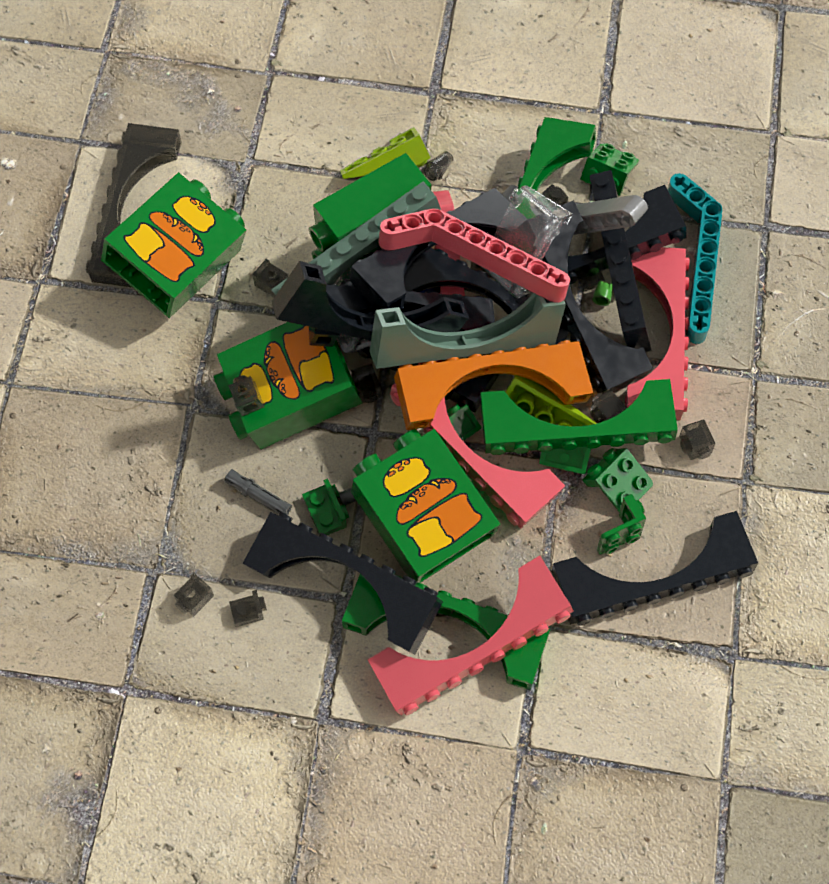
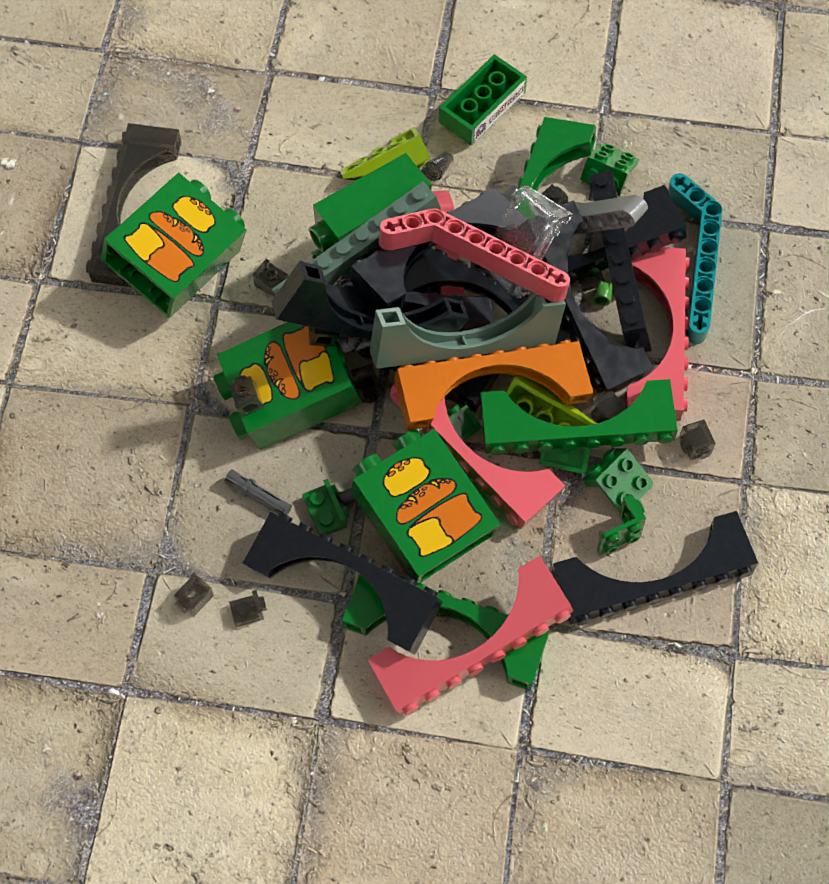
(482, 99): none -> green brick

